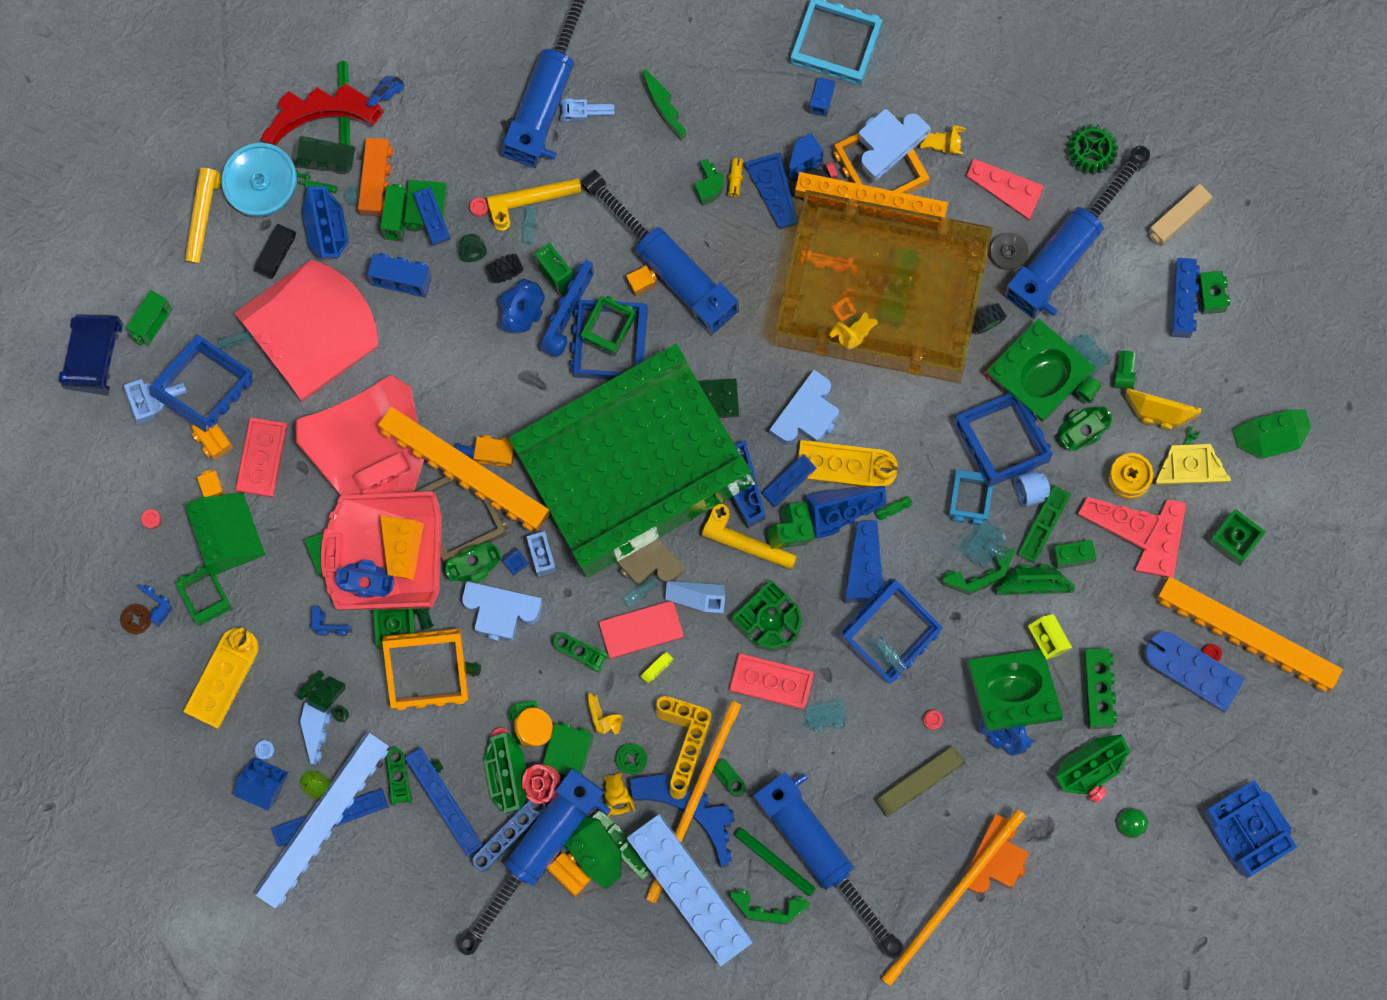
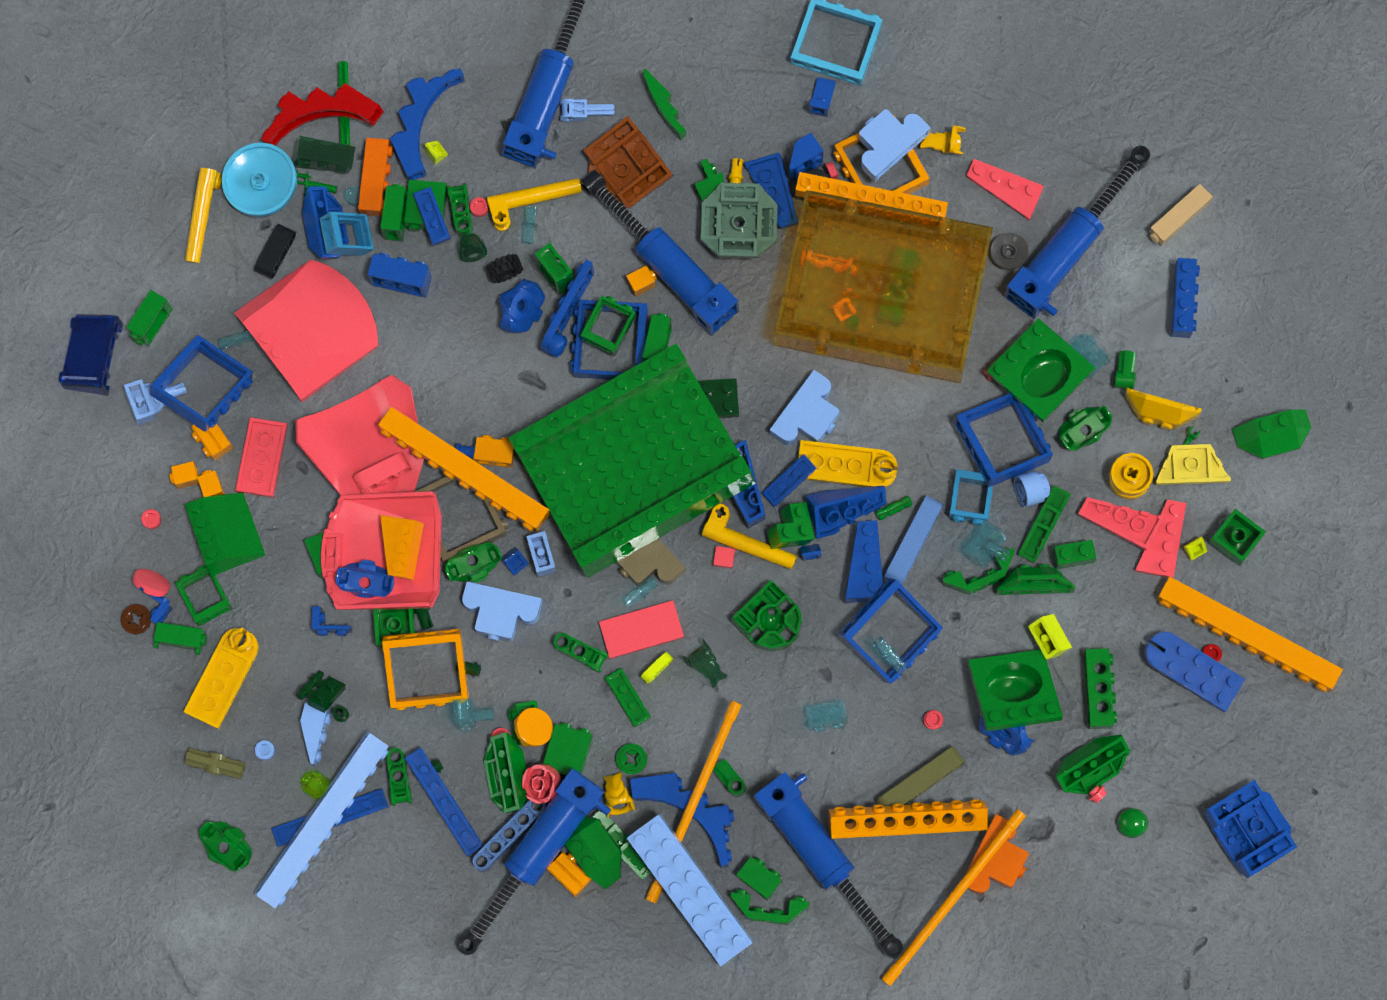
(152, 582): none -> coral tile
(179, 637): none -> green brick
(184, 475): none -> light orange brick
(215, 763): none -> olive piece
(239, 851): none -> green piece
(260, 783): blue slope -> none
(332, 235): none -> dark azure window
(386, 89): blue piece -> none
(412, 116): none -> blue arch
(435, 151): none -> neon yellow slope
(459, 198): none -> green piece
(466, 715): none -> clear light blue brick
(603, 724): yellow hair -> none
(627, 163): none -> dark orange slope
(627, 697): none -> green tile
(658, 335): none -> green window
(690, 744): yellow beam -> none
(697, 595): light blue slope -> none
(705, 662): none -> clear green hair
(724, 557): none -> coral tile
(739, 203): none -> sand green piece
(759, 878): none -> green brick
(771, 681): coral tile -> none
(775, 862): green axle -> none
(810, 552): none -> blue slope
(854, 335): yellow hair -> none
(914, 539): none -> medium blue beam
(916, 825): none -> light orange brick
(988, 318): black wheel -> none
(1088, 390): green piece -> none
(1101, 161): green gear -> none
(1195, 548): none -> neon yellow slope
(1209, 302): green brick -> none

